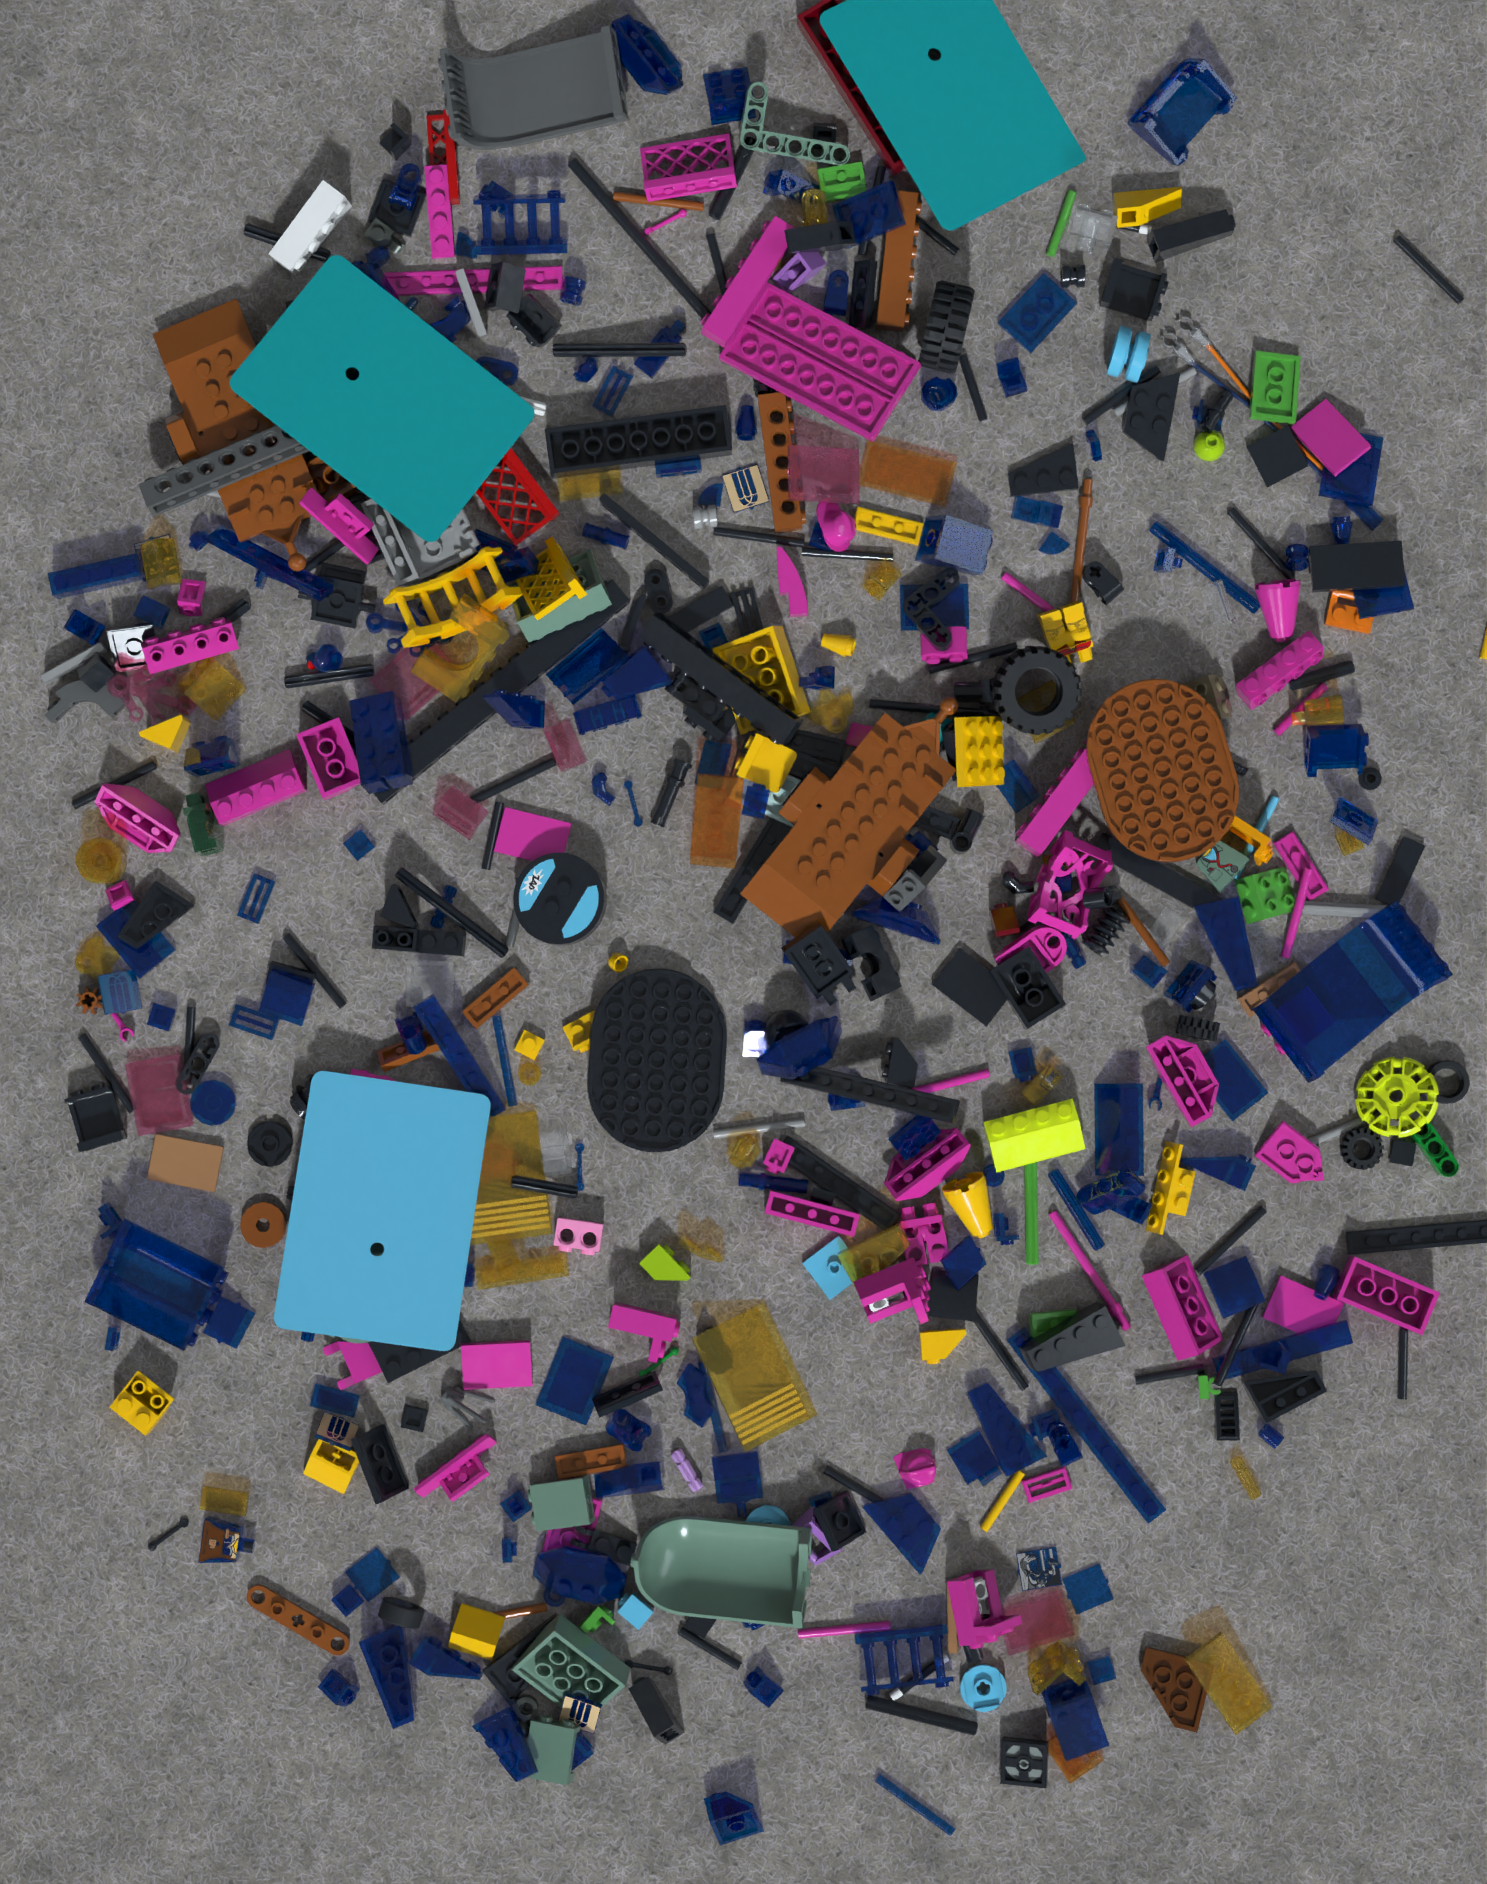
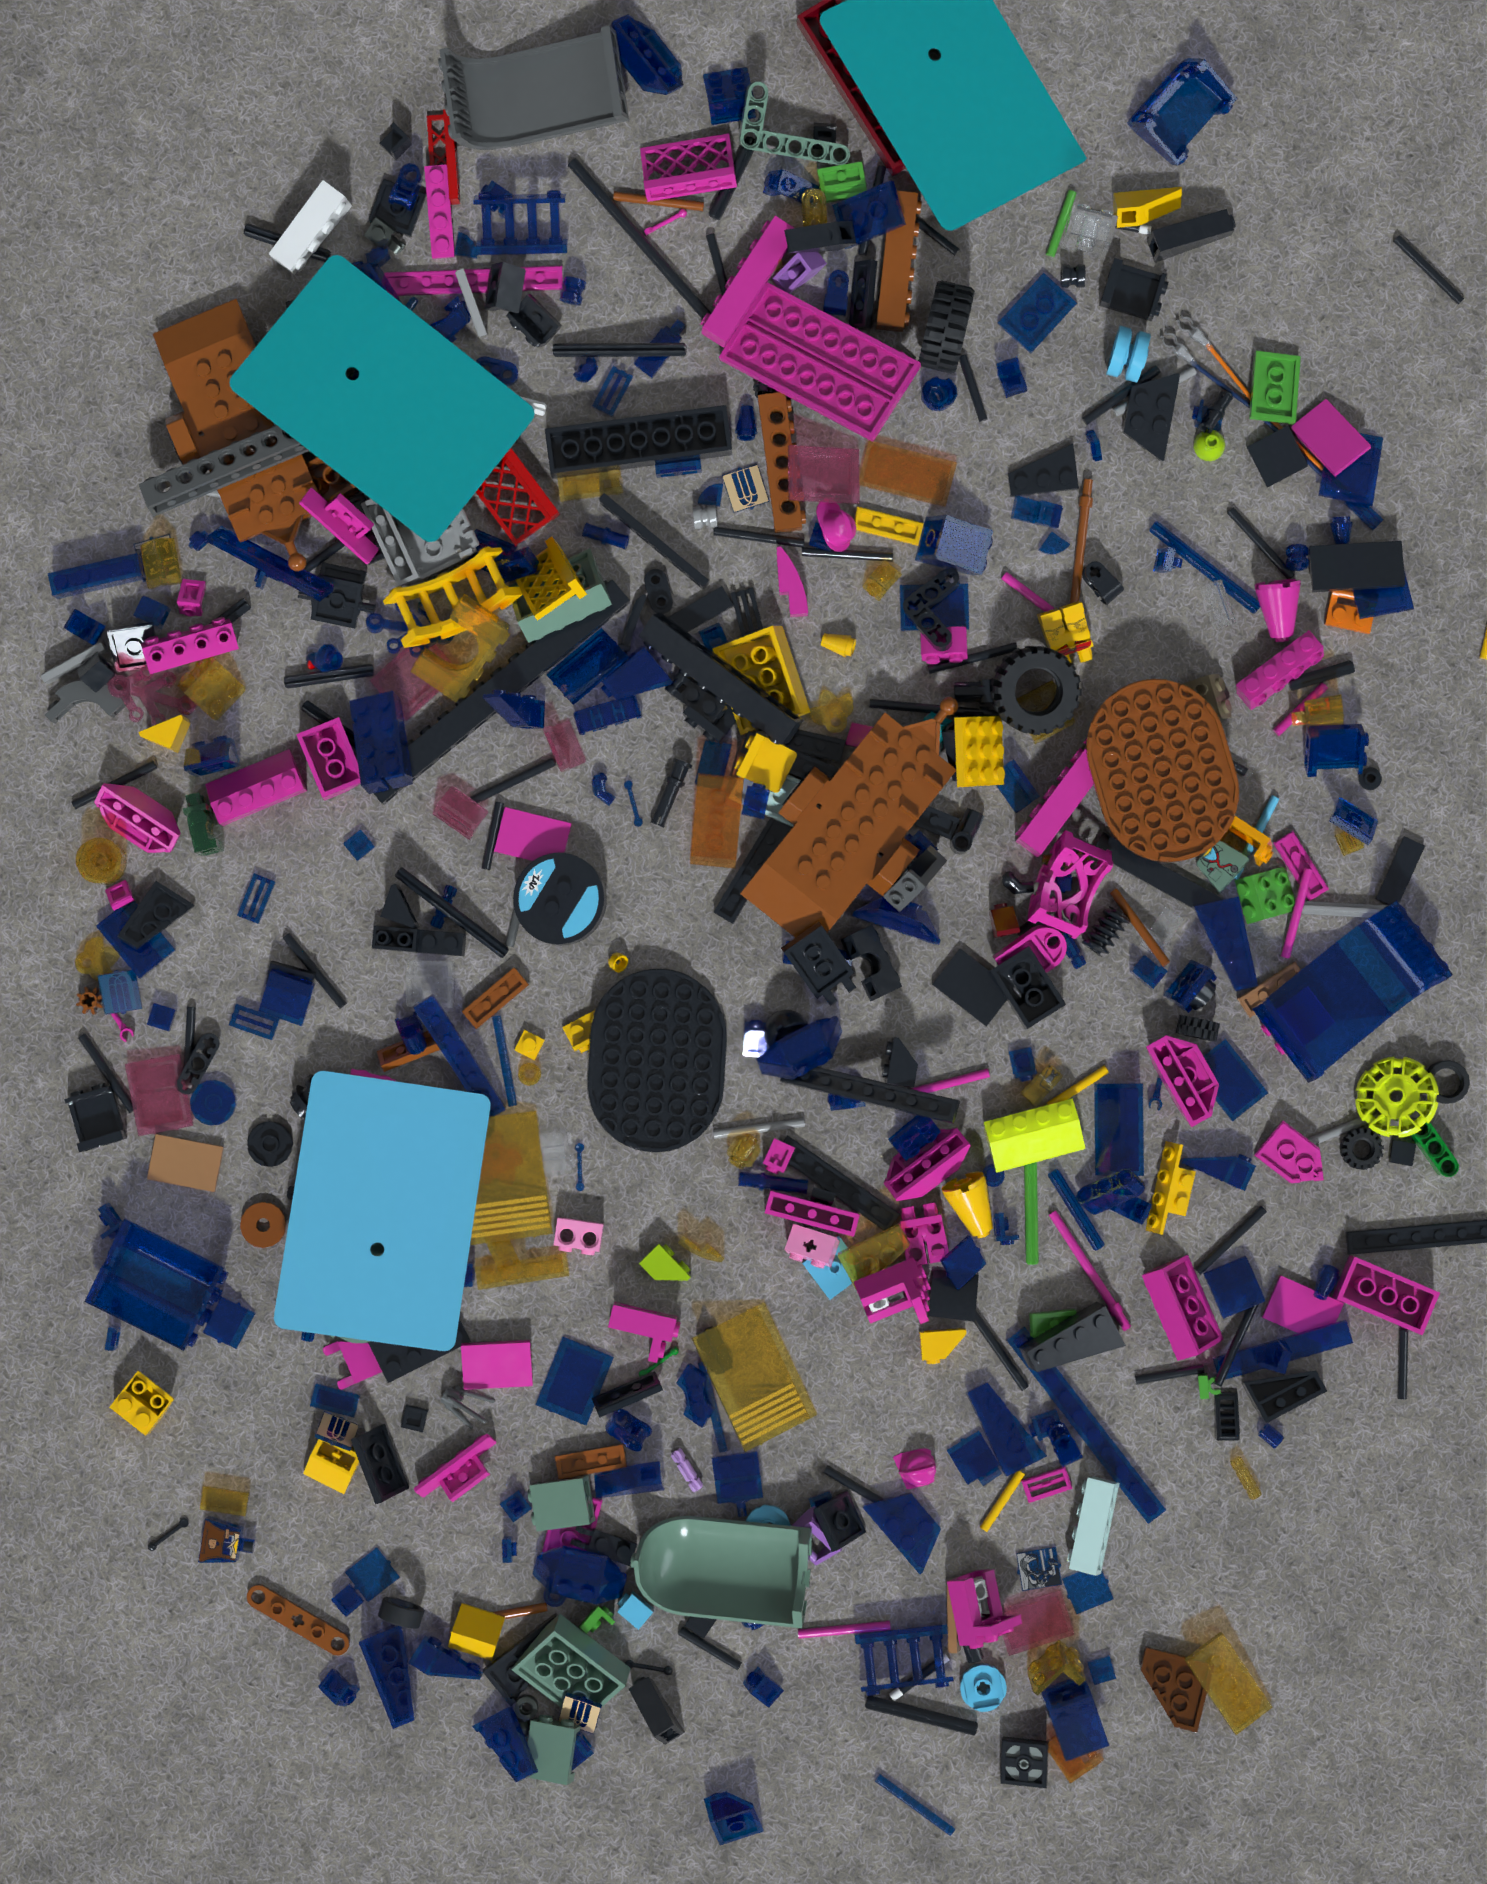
(544, 1186): black axle -> none
(802, 1237): none -> bright pink brick
(820, 680): clear blue bracket -> none
(1079, 1086): none -> yellow bar
(1093, 1526): none -> light aqua brick
(1101, 897): black piece -> none

